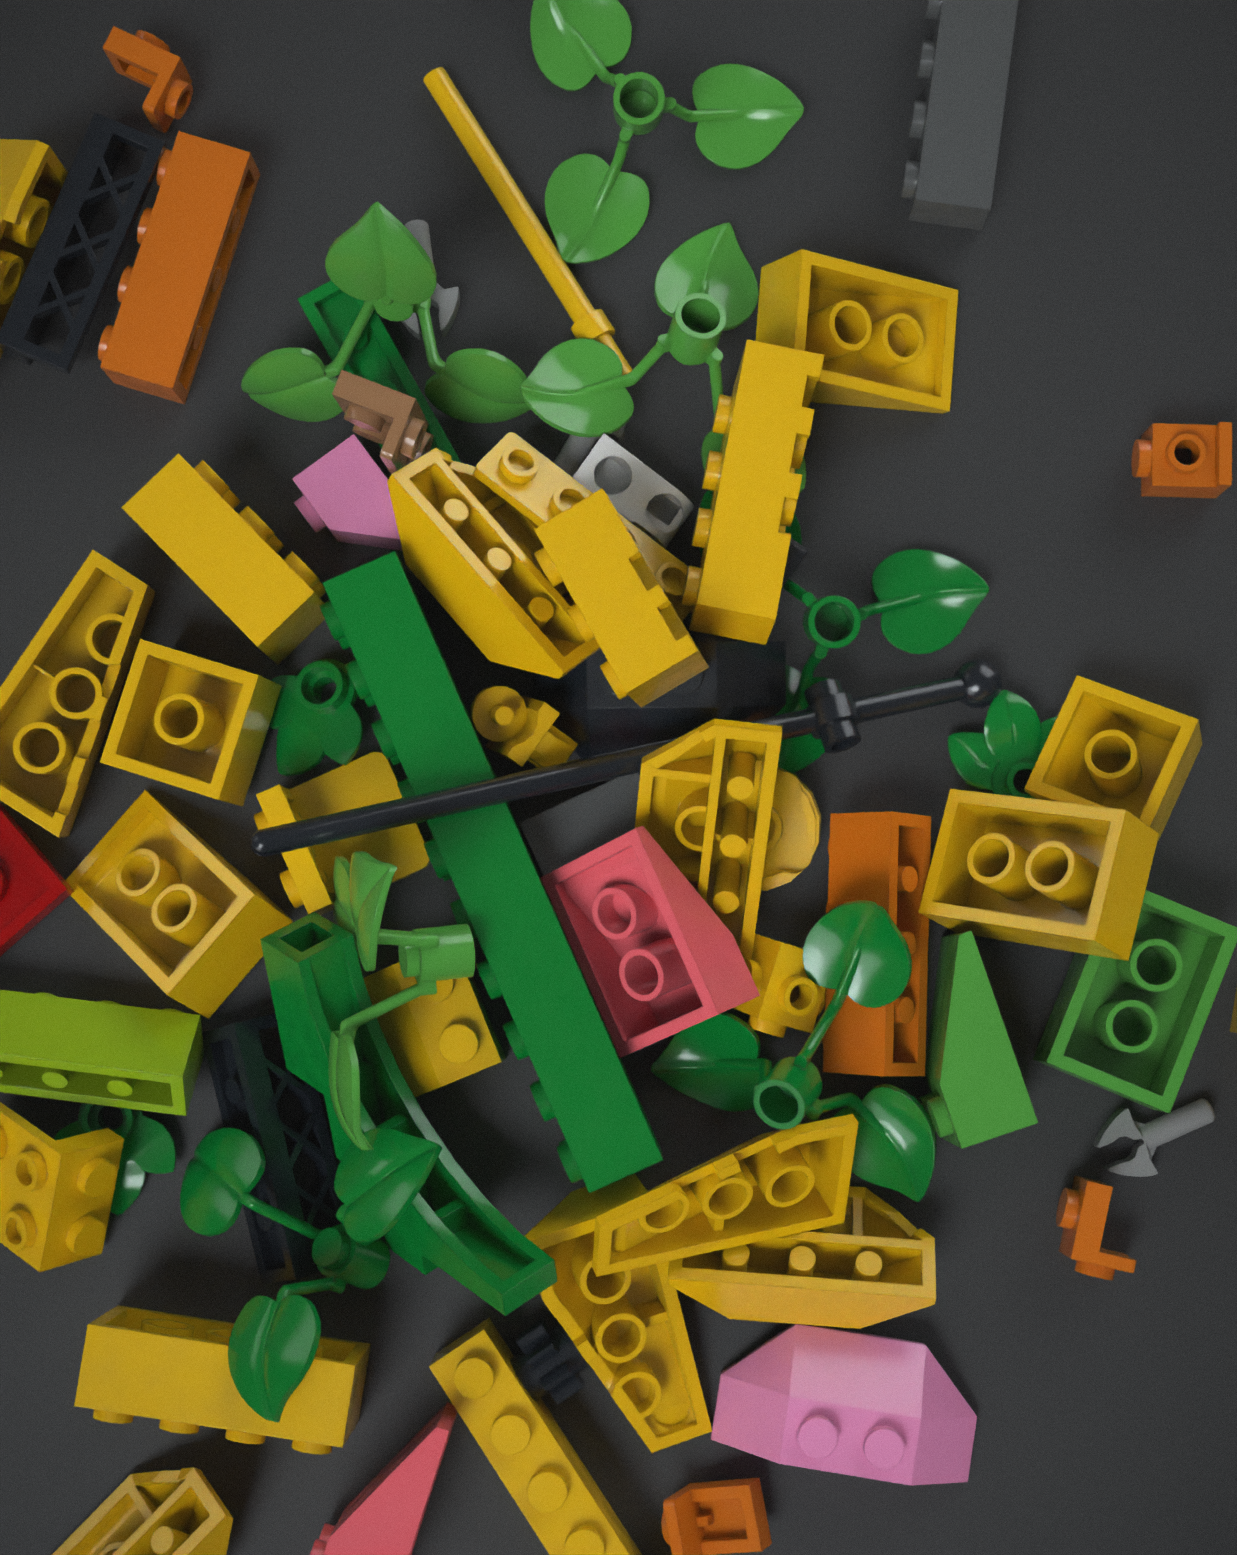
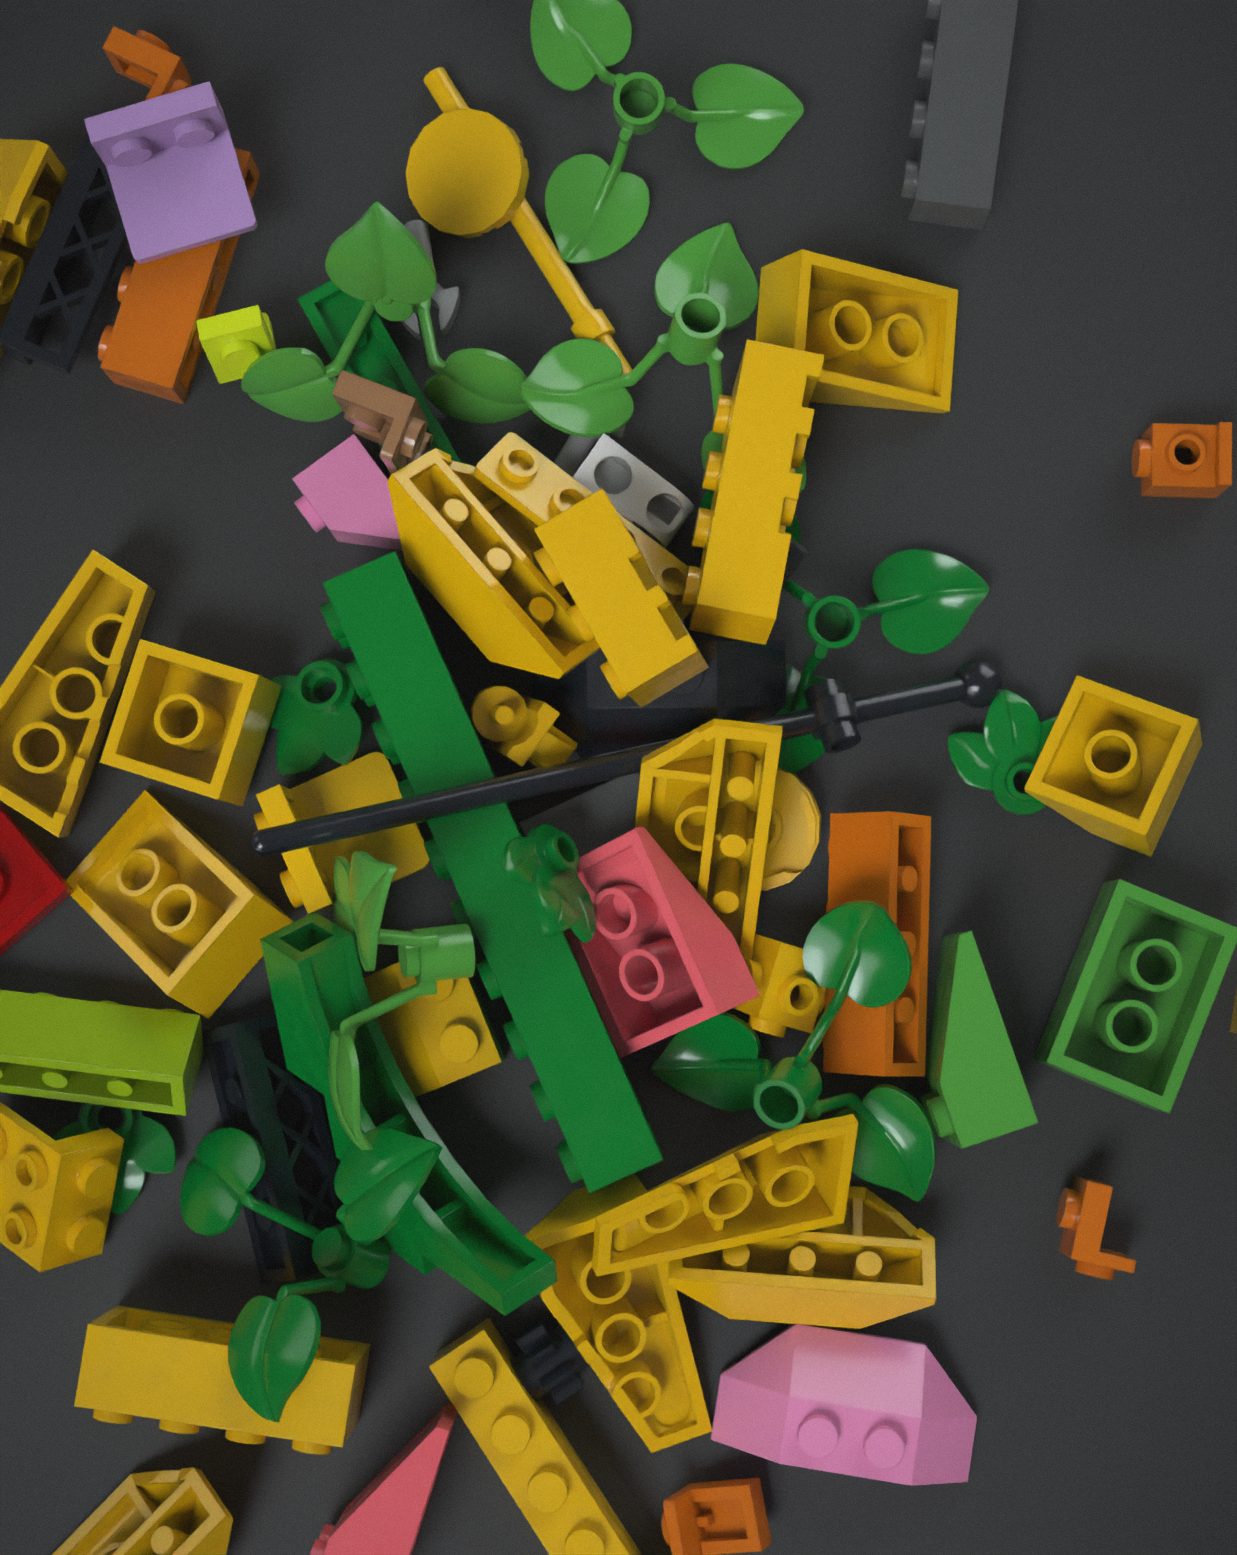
(173, 172): none -> lavender bracket
(230, 555): yellow brick -> none
(235, 341): none -> neon yellow bracket
(467, 173): none -> yellow tile
(548, 865): none -> green plate
(1040, 872): yellow brick -> none
(1150, 1135): light grey bar -> none

